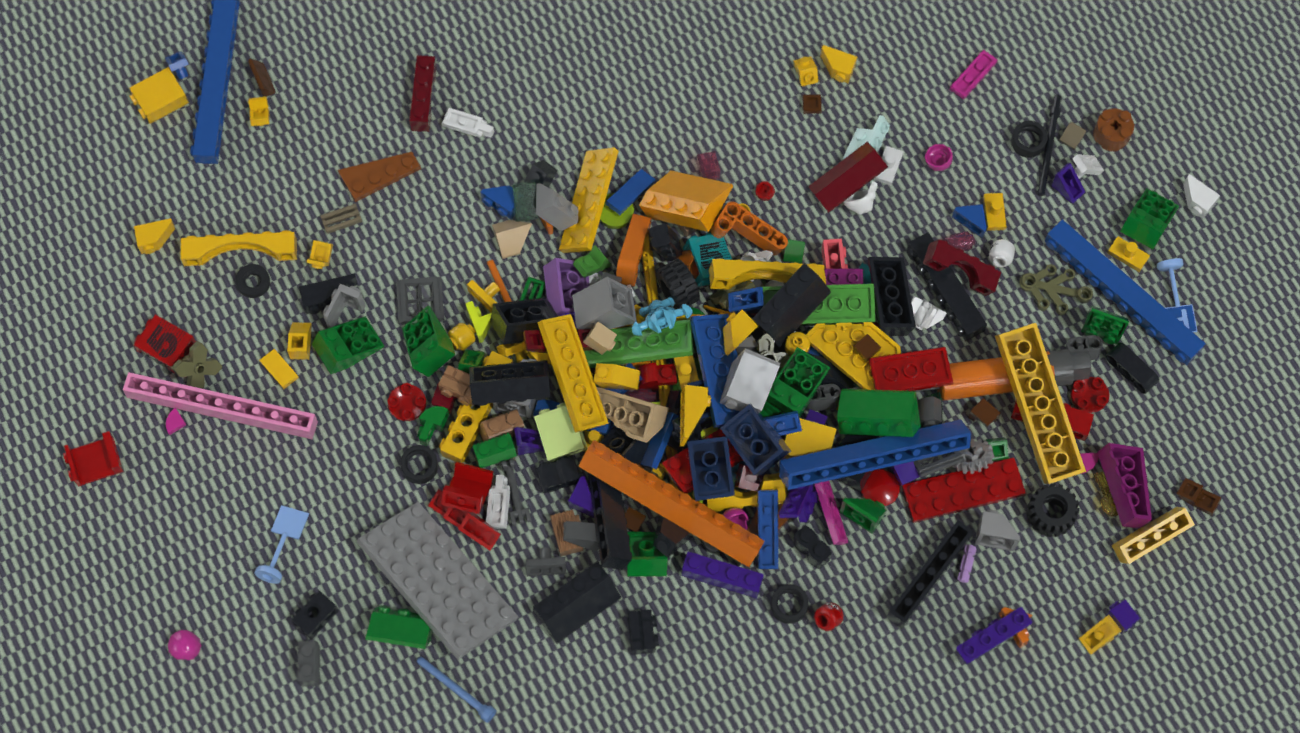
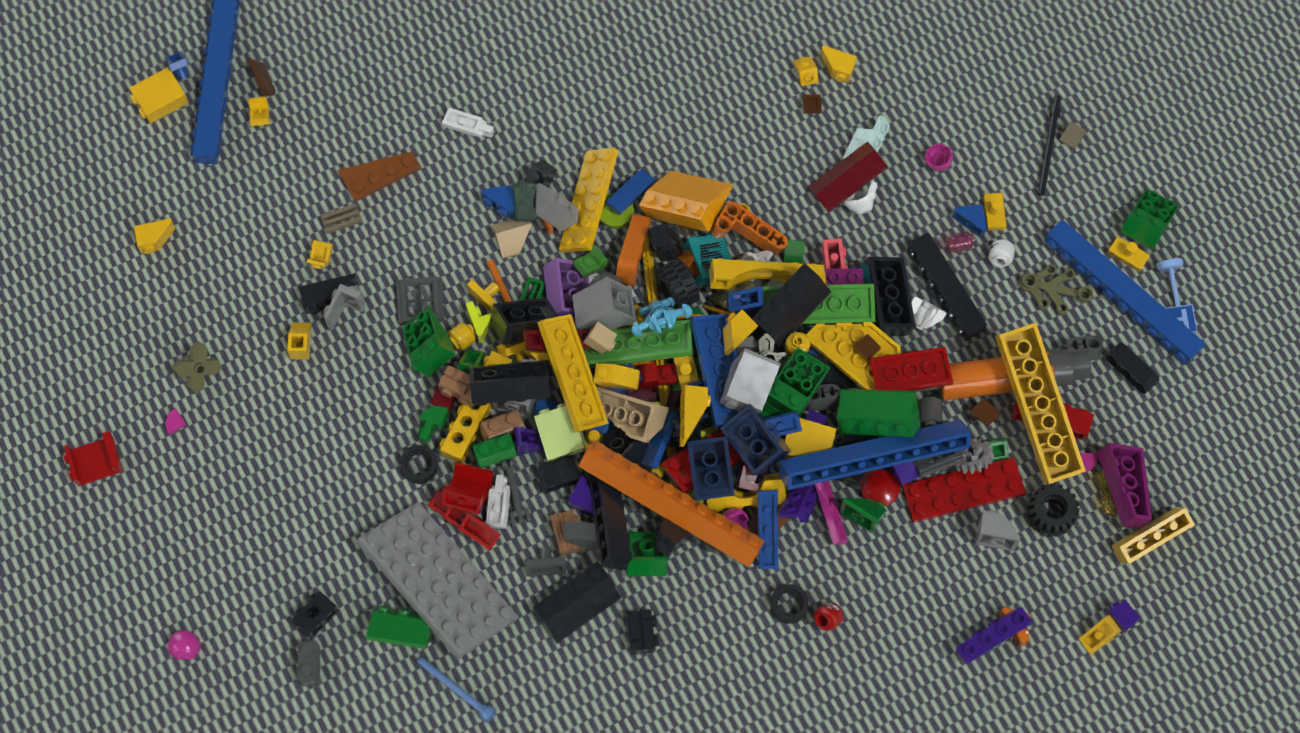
(164, 341): red panel -> none
(200, 250): yellow arch -> none
(220, 405): bright pink brick -> none
(244, 273): black tyre -> none
(279, 369): yellow tile -> none
(288, 524): light blue piece -> none
(346, 344): green slope -> none
(406, 402): red dish -> none
(422, 93): dark red arch -> none
(634, 519): reddish brown tile -> none
(708, 165): clear pink brick -> none
(722, 575): dark purple brick -> none
(765, 191): red tile -> none
(816, 550): black brick -> none
(892, 158): white tile -> none
(930, 574): black brick -> none
(966, 563): lavender axle -> none
(973, 74): dark pink tile -> none
(982, 277): dark red arch -> none
(1025, 151): black tyre -> none
(1068, 183): dark purple slope -> none
(1087, 165): white tile -> none
(1090, 394): red dish -> none
(1105, 325): green slope -> none
(1113, 129): dark orange brick -> none
(1198, 497): reddish brown slope -> none
(1199, 196): white slope -> none

